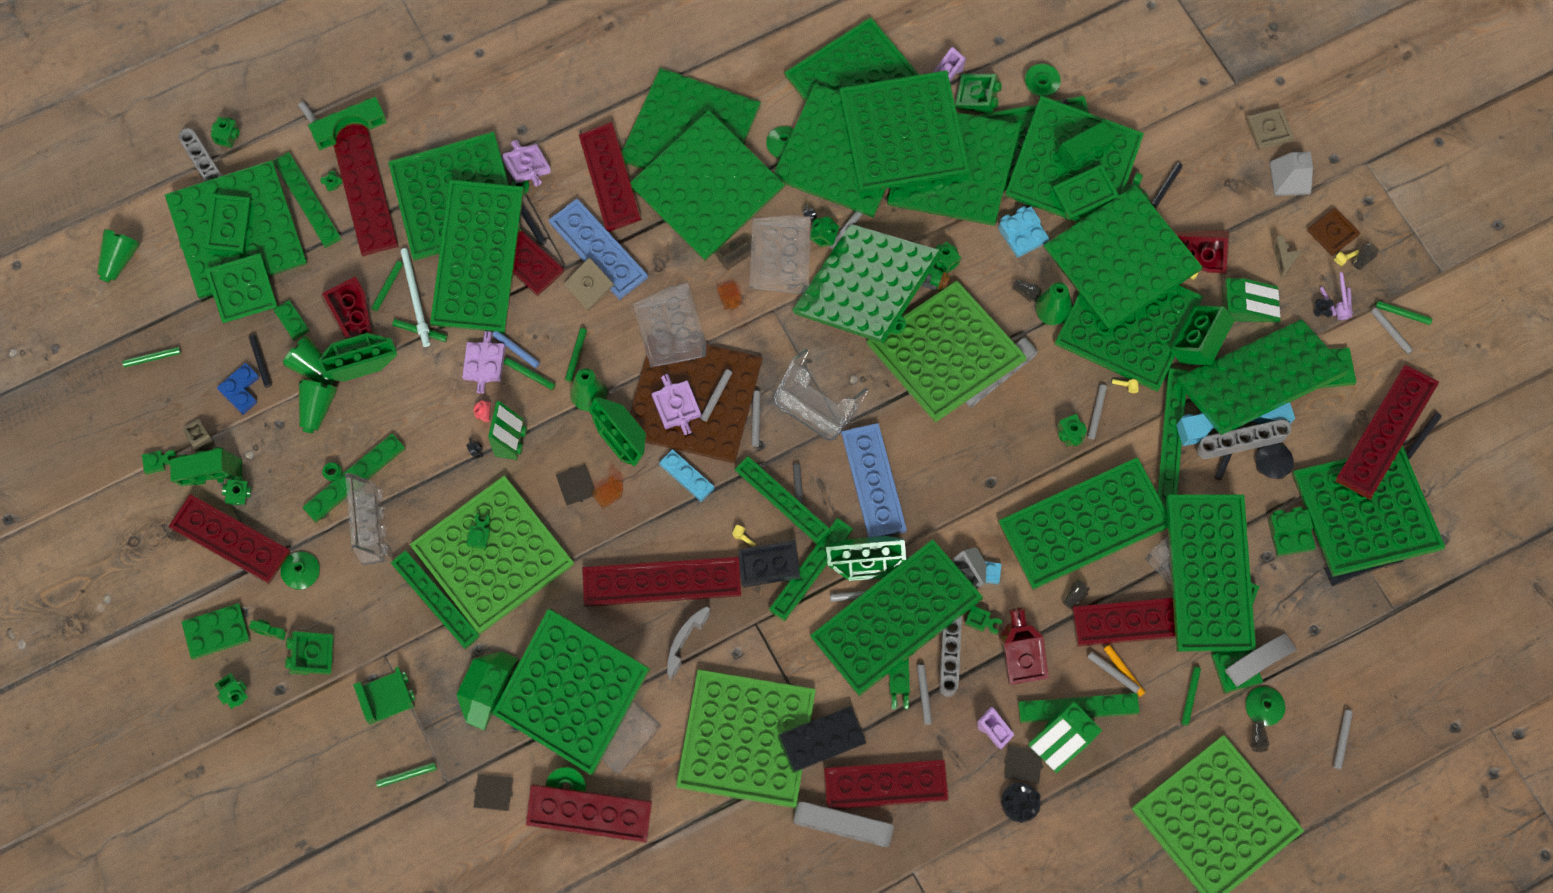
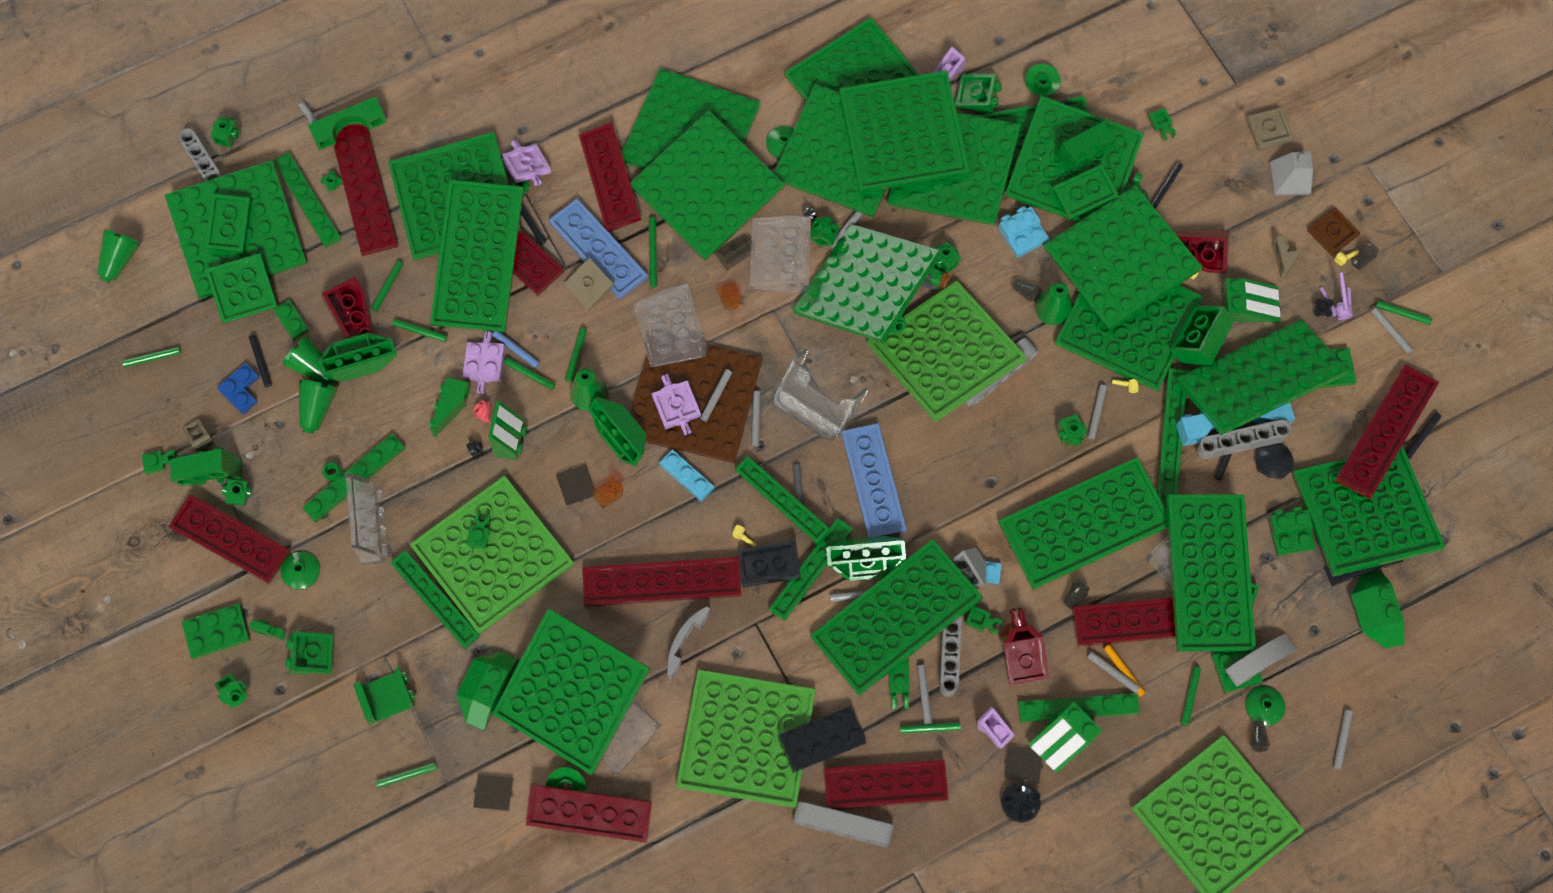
(422, 327): light aqua bar -> none
(452, 401): none -> green slope
(652, 252): none -> green bar
(930, 728): none -> green bar
(1161, 122): none -> green plate
(1378, 610): none -> green wedge

